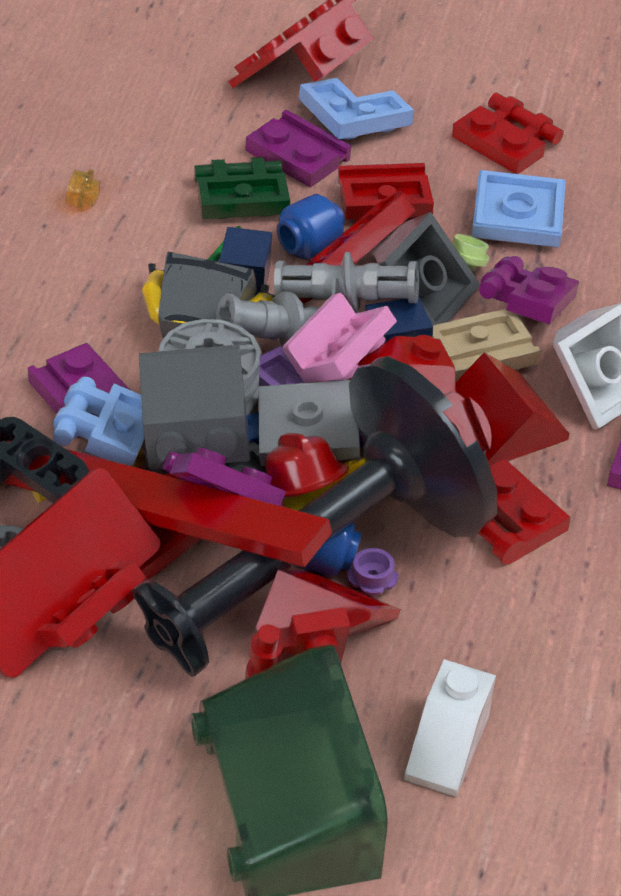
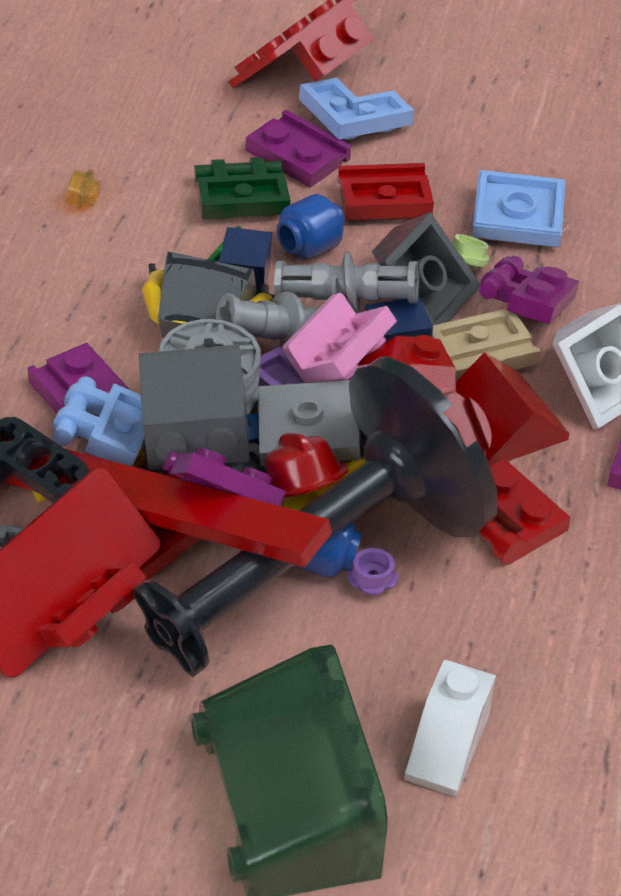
(305, 631): red plate -> none
(307, 592): slope -> none
(366, 231): red beam -> none
(501, 140): red plate -> none

